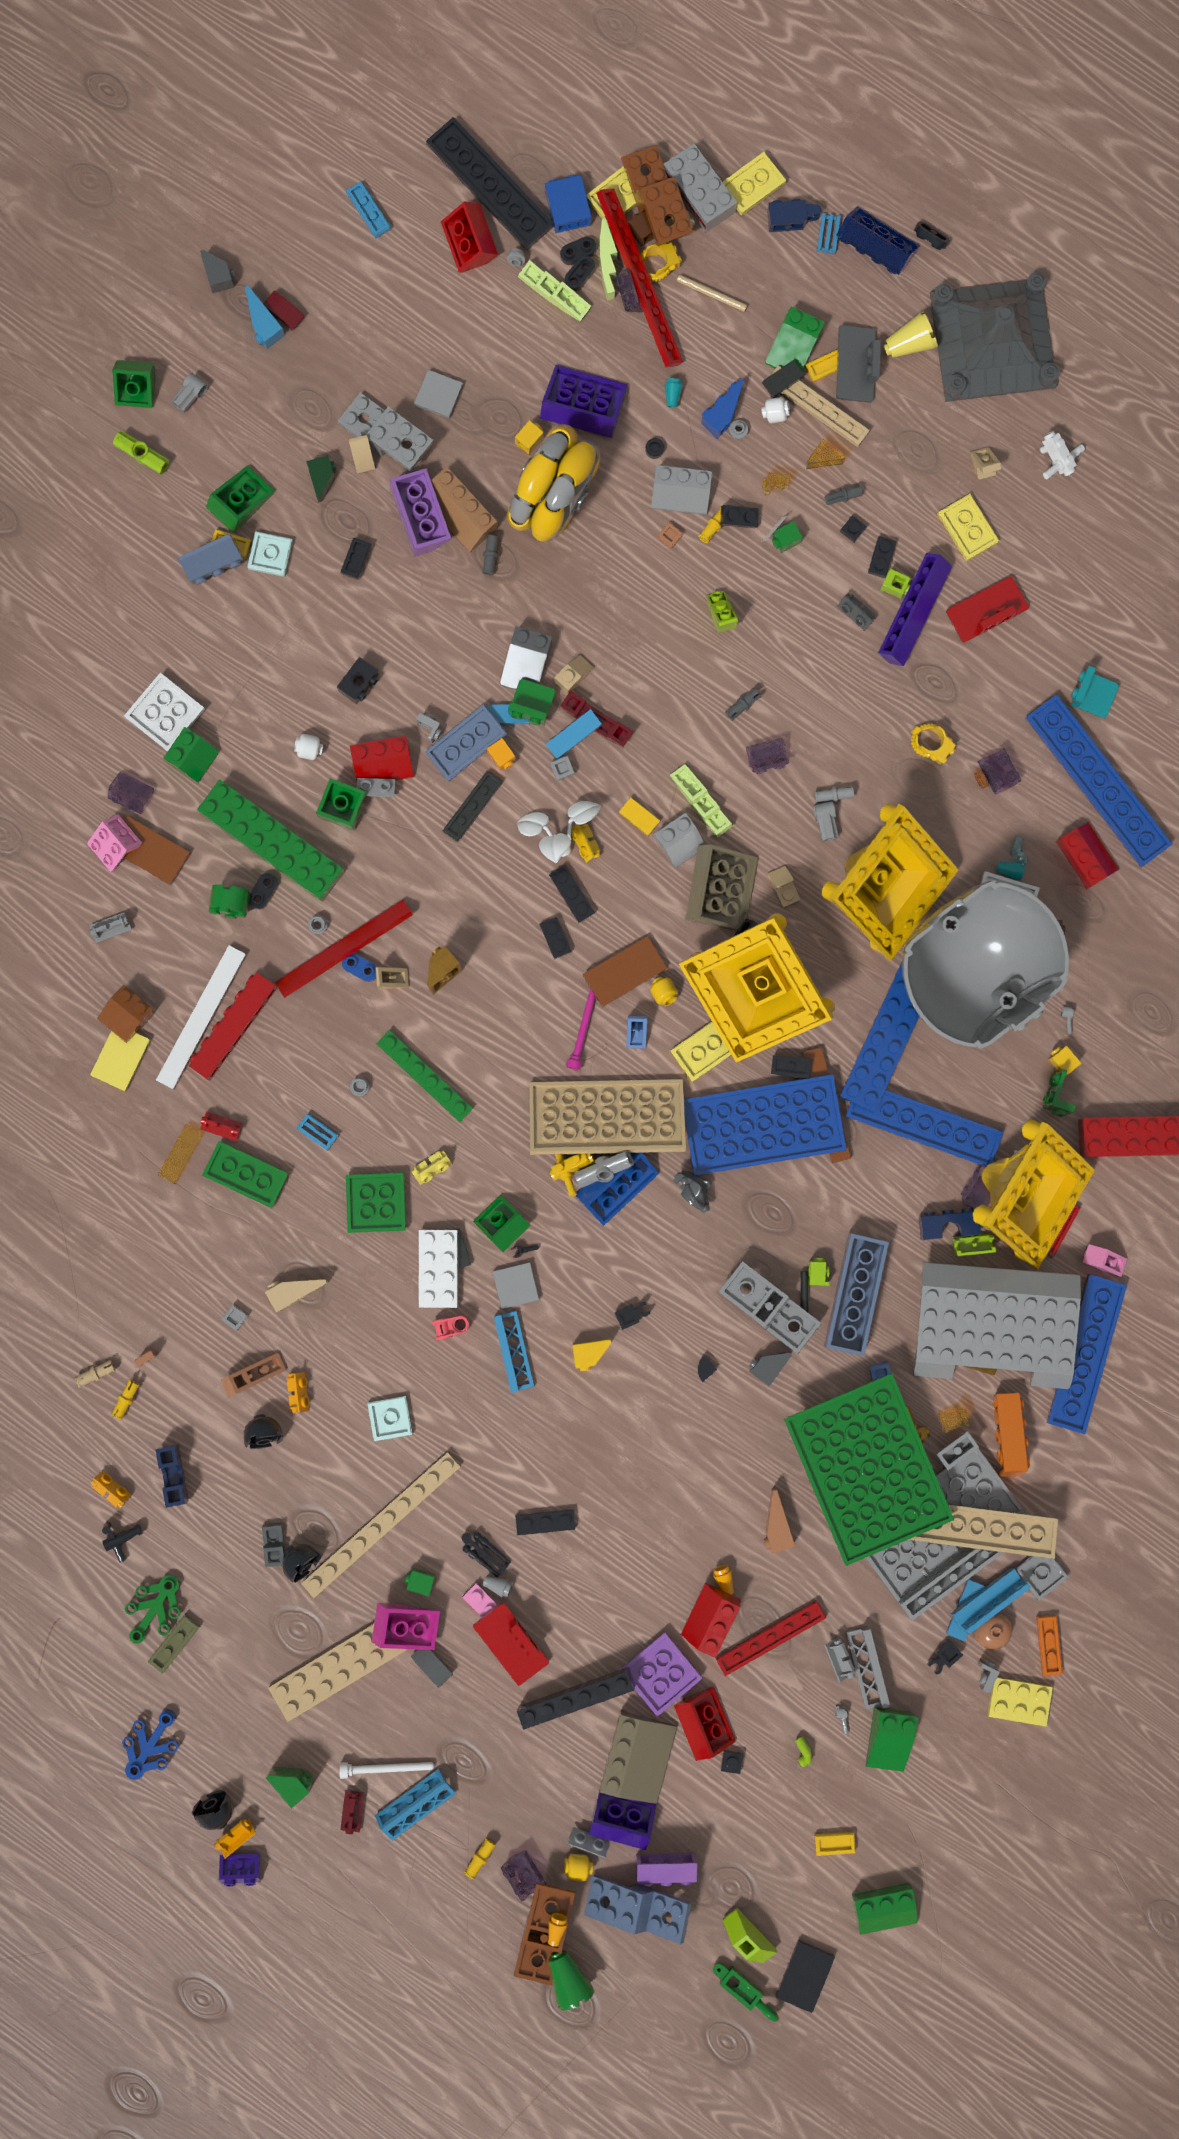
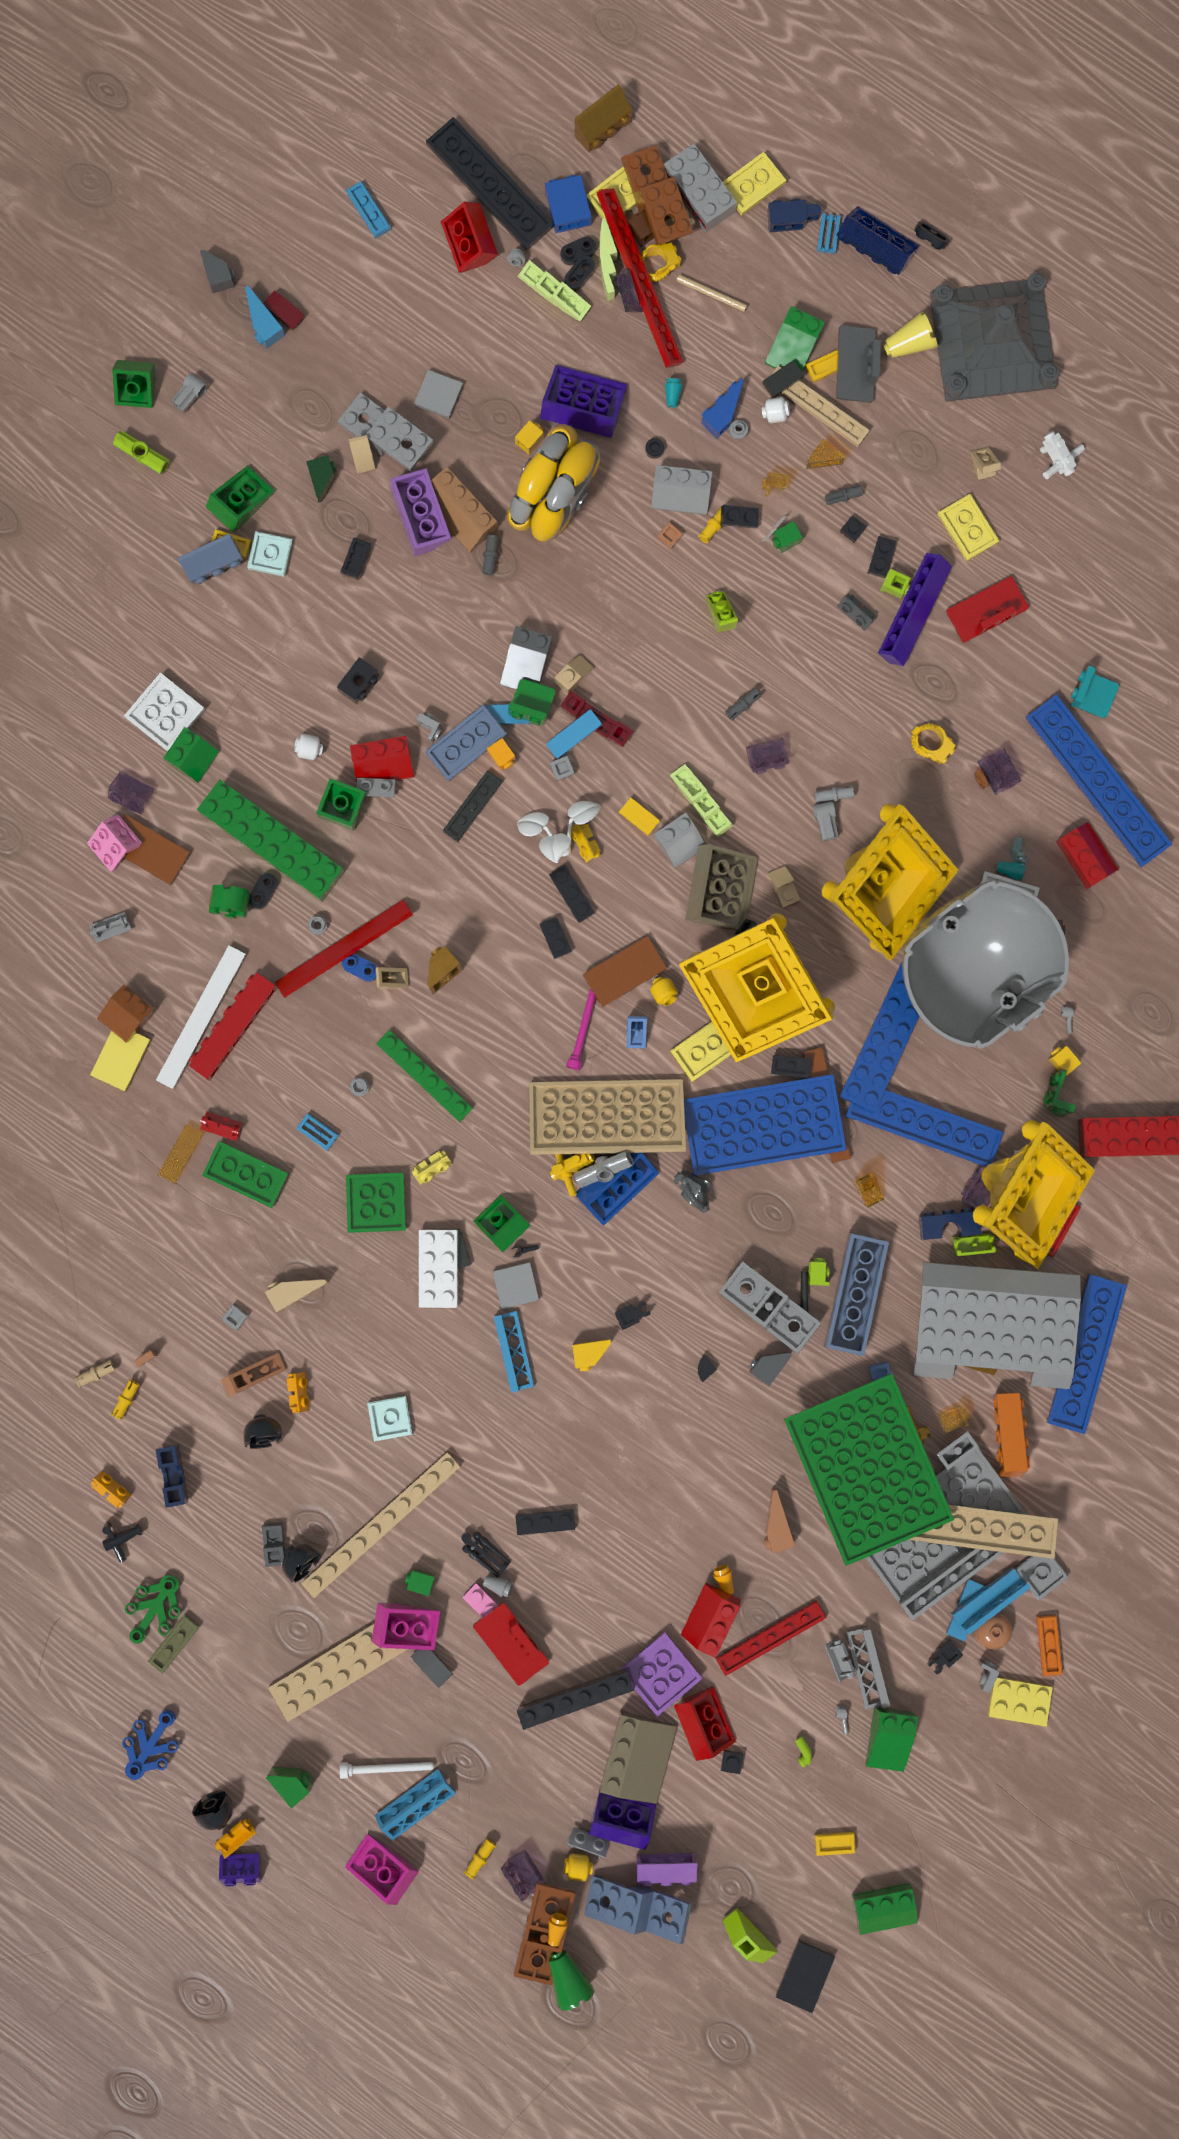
(352, 1811): dark red hinge -> none
(381, 1870): none -> dark pink slope
(449, 1327): coral piece -> none
(603, 119): none -> pearl gold slope
(745, 1992): green piece -> none
(869, 1189): none -> clear yellow slope
(1104, 1260): bright pink slope -> none

